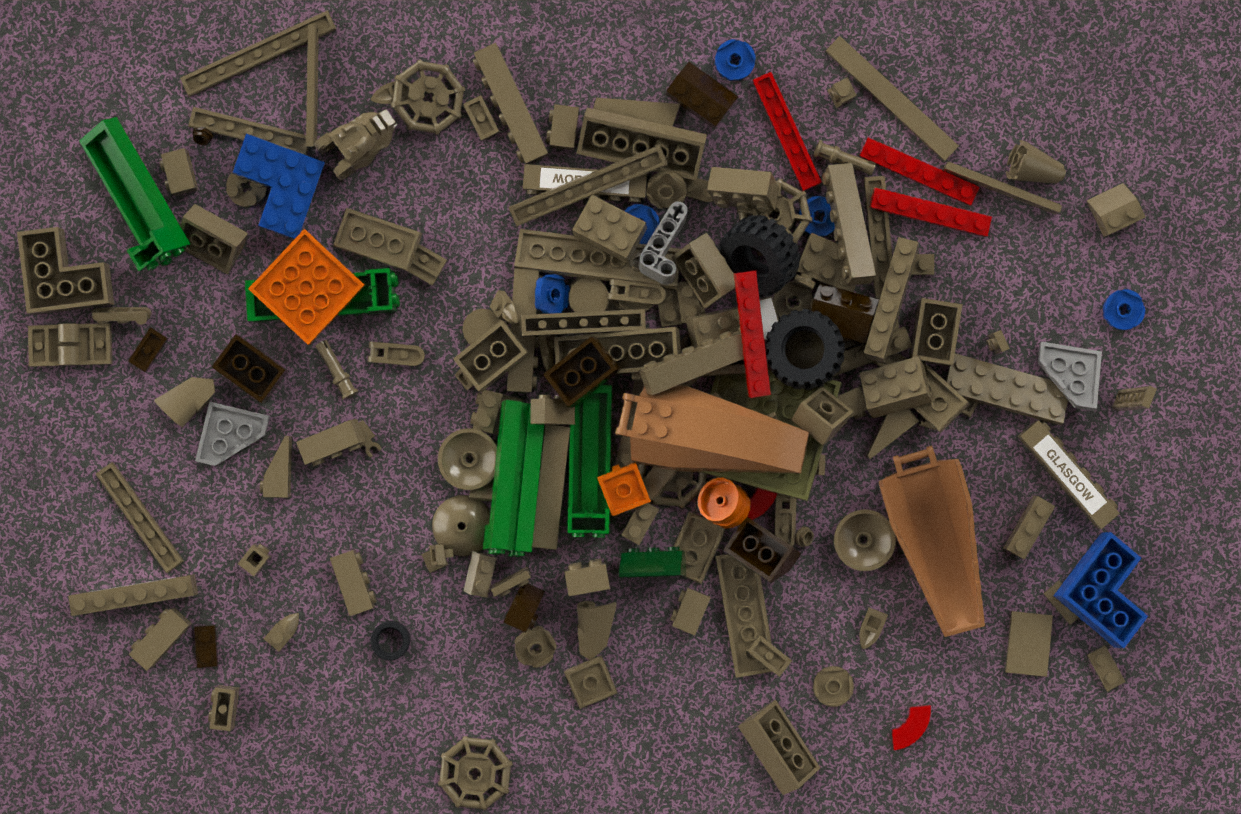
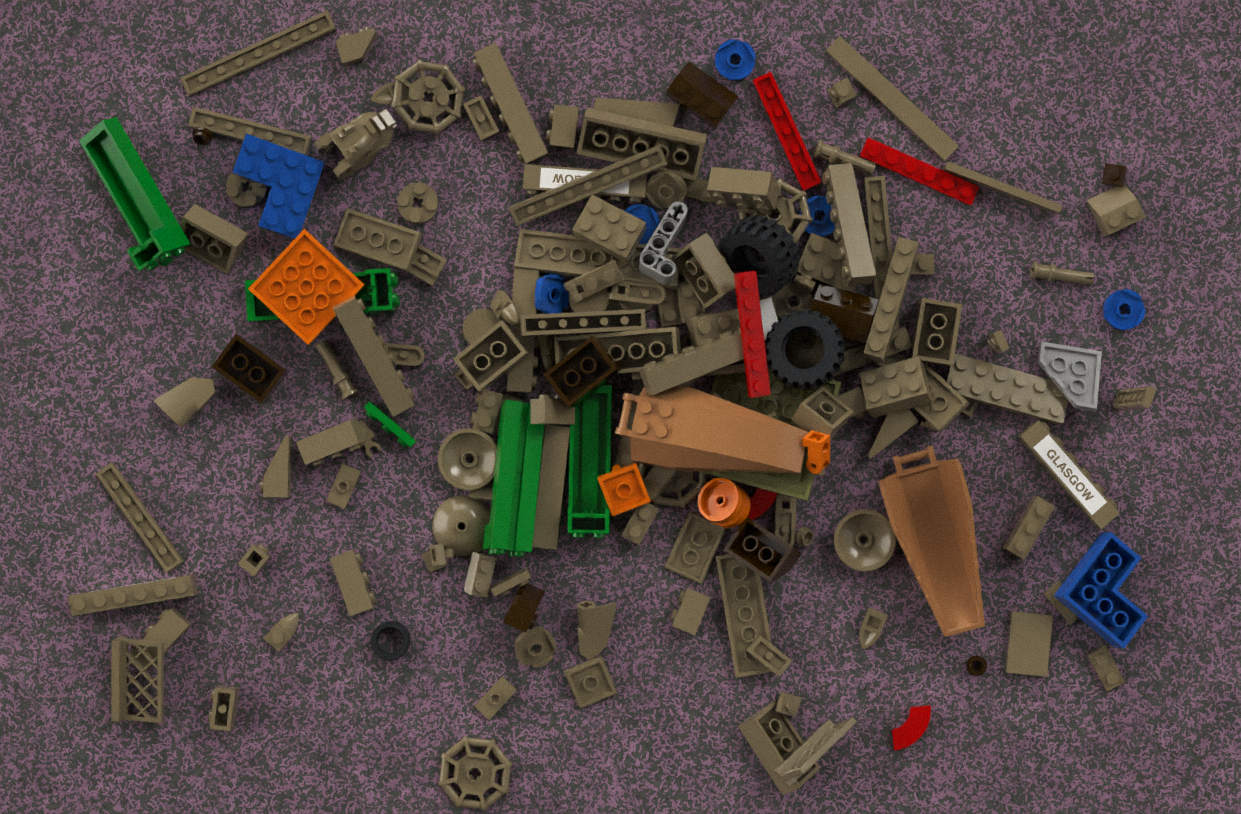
(50, 281): dark tan brick -> none
(70, 344): dark tan plate -> none
(120, 682): none -> dark tan fence
(121, 314): dark tan plate -> none
(148, 349): dark brown plate -> none
(178, 172): dark tan brick -> none
(206, 646): dark brown plate -> none
(229, 432): light grey plate -> none
(312, 86): dark tan tile -> none
(343, 486): none -> dark tan plate
(356, 46): none -> dark tan slope
(374, 357): none -> dark tan brick
(389, 425): none -> green plate
(406, 201): none -> dark tan plate
(495, 697): none -> dark tan plate
(587, 578): dark tan brick -> none
(594, 281): none -> dark tan plate
(652, 563): dark green slope -> none
(788, 704): none -> dark tan plate
(811, 750): none -> dark tan fence
(818, 451): none -> orange leg
(829, 681): dark tan tile -> none
(930, 212): red plate -> none
(983, 665): none -> dark brown plate
(1033, 165): dark tan cone -> none
(1052, 273): none -> dark tan pin
(1114, 175): none -> dark brown plate

